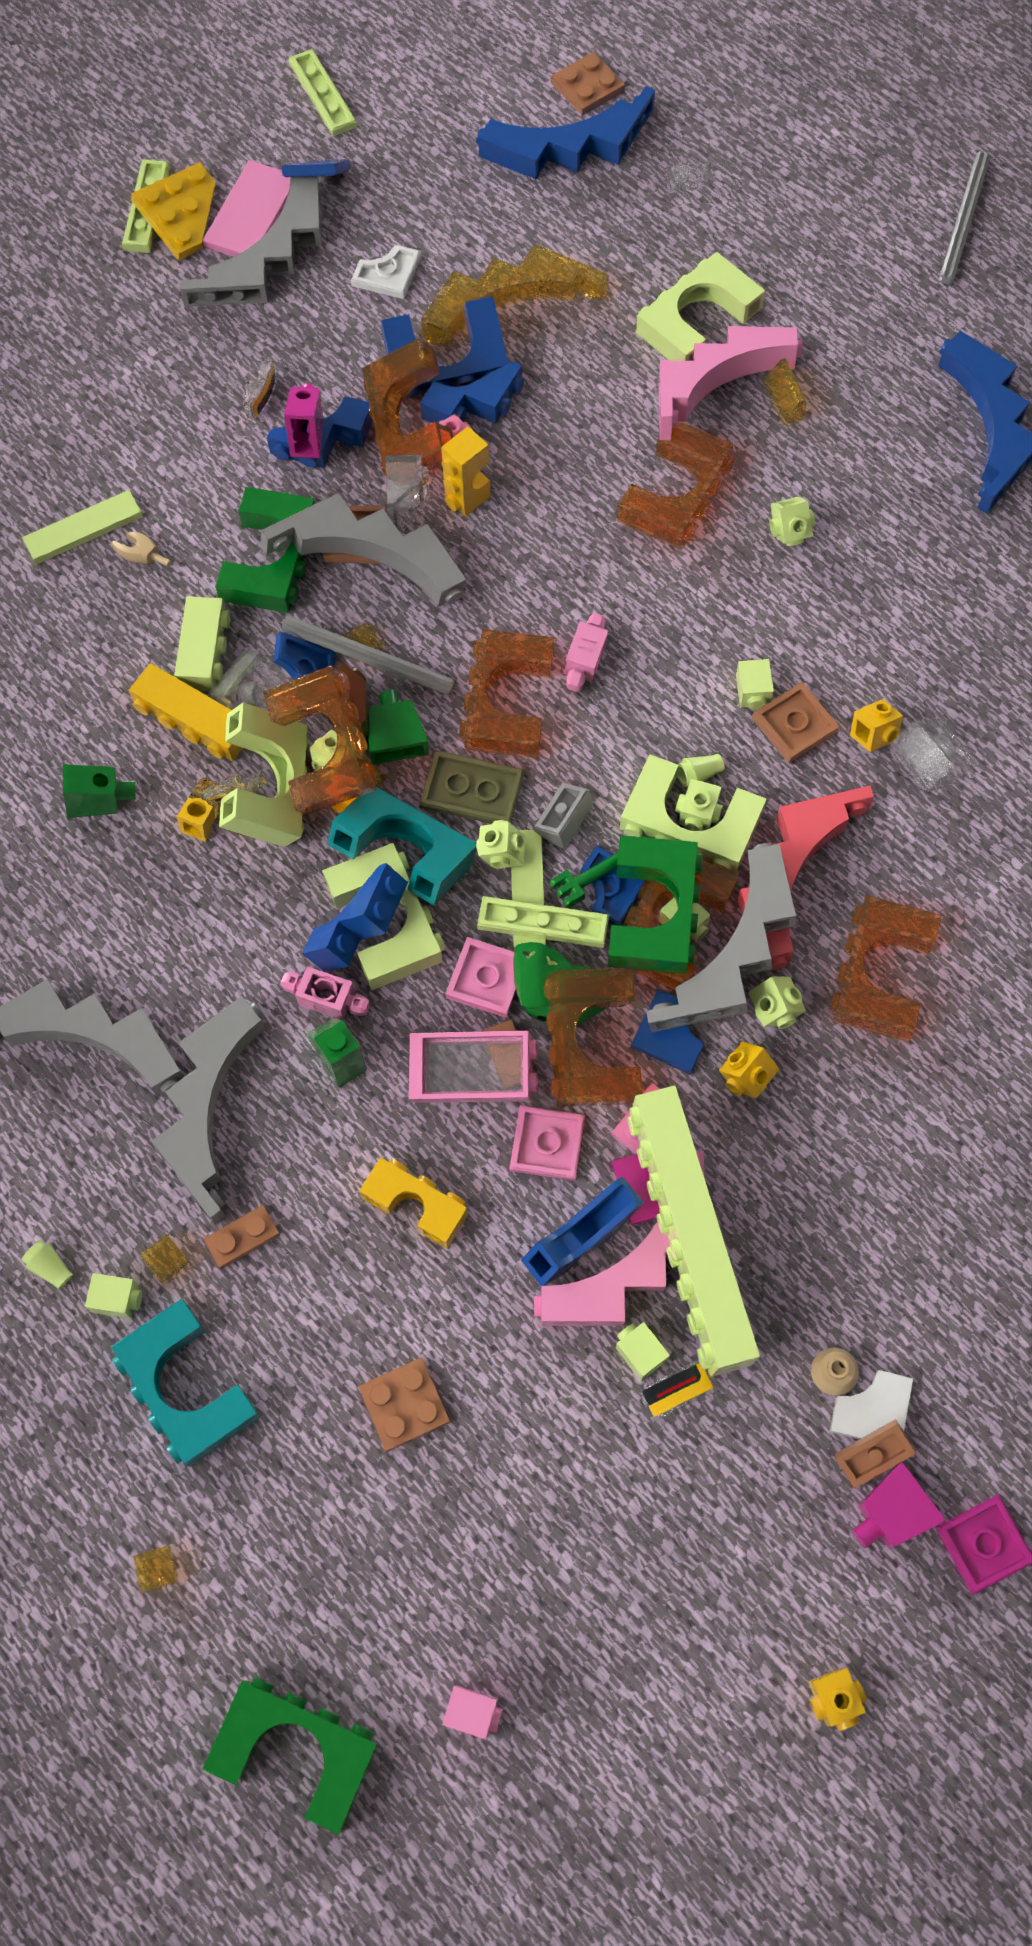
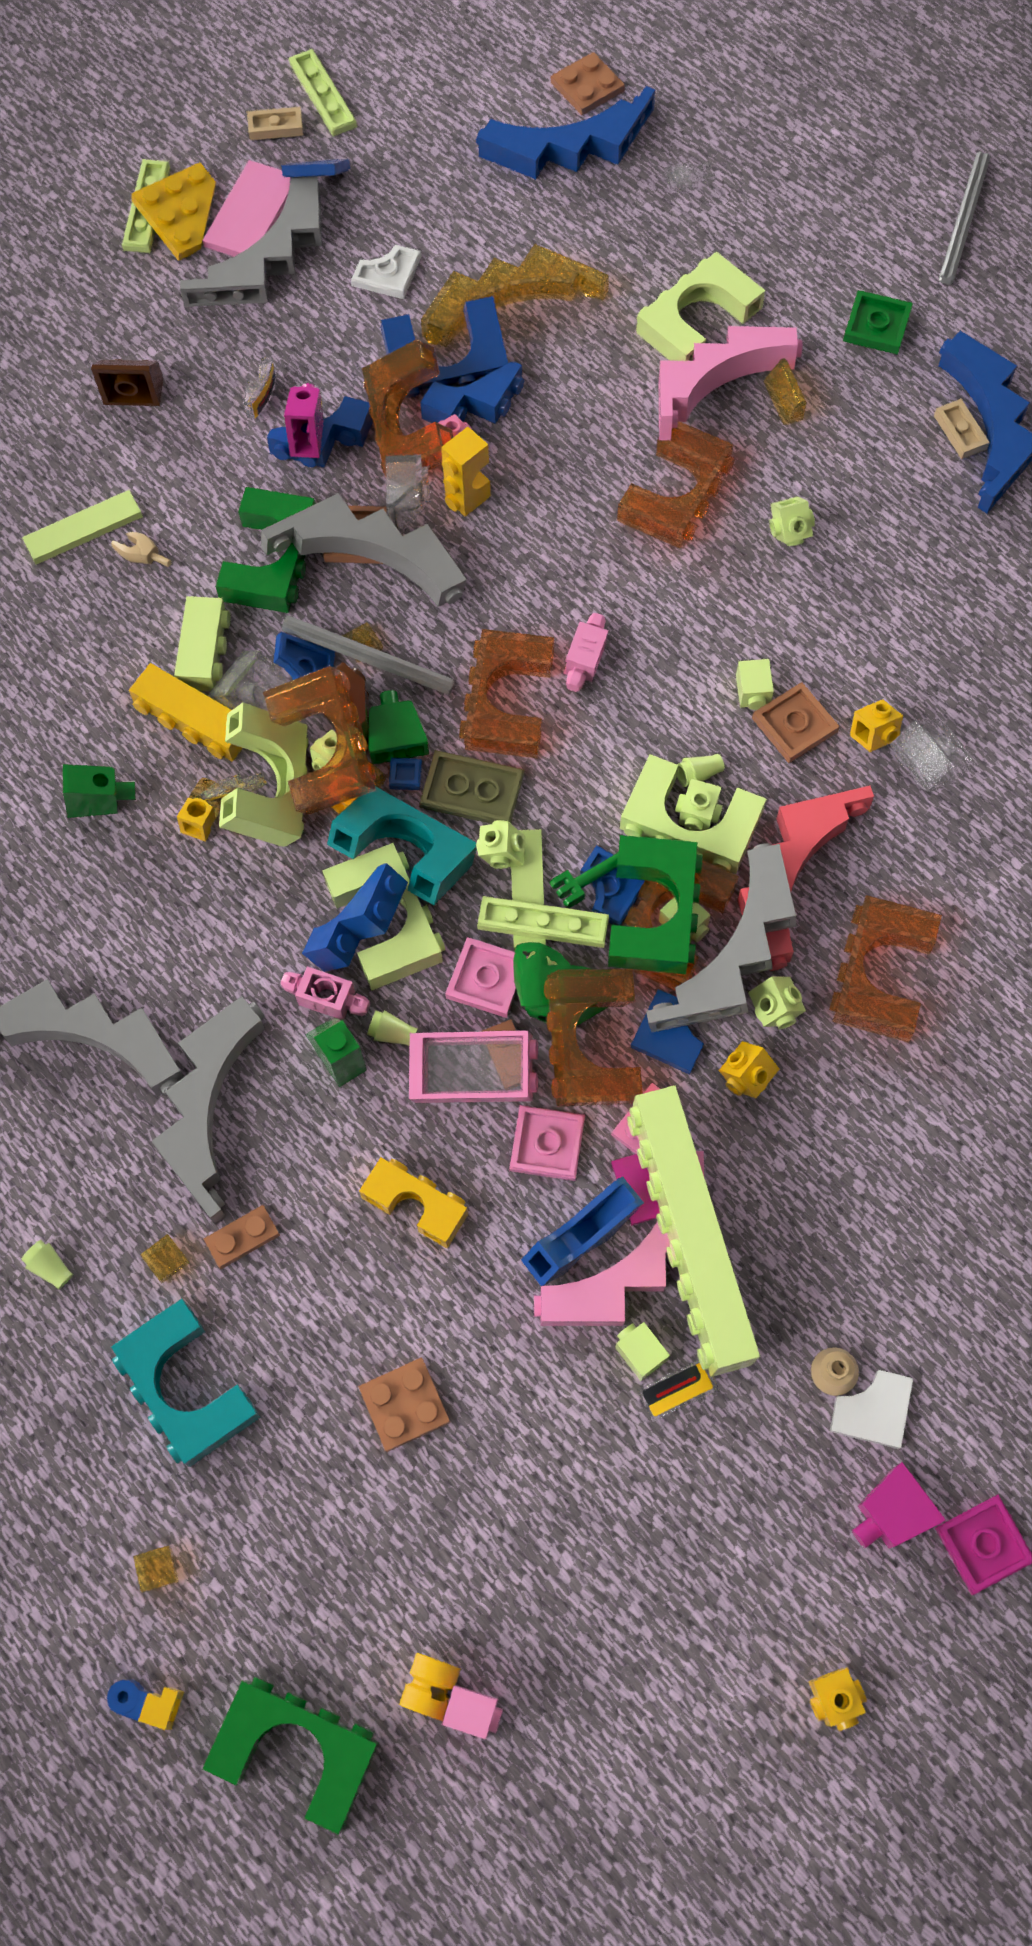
(113, 1296): yellowish green brick -> none
(129, 382): none -> reddish brown slope
(134, 1702): none -> leg
(275, 123): none -> tan plate
(390, 1029): none -> yellowish green cone
(405, 774): none -> blue tile
(429, 1686): none -> yellow wheel
(564, 814): light grey slope -> none
(875, 1453): nougat plate -> none
(877, 322): none -> green plate
(961, 429): none -> tan plate

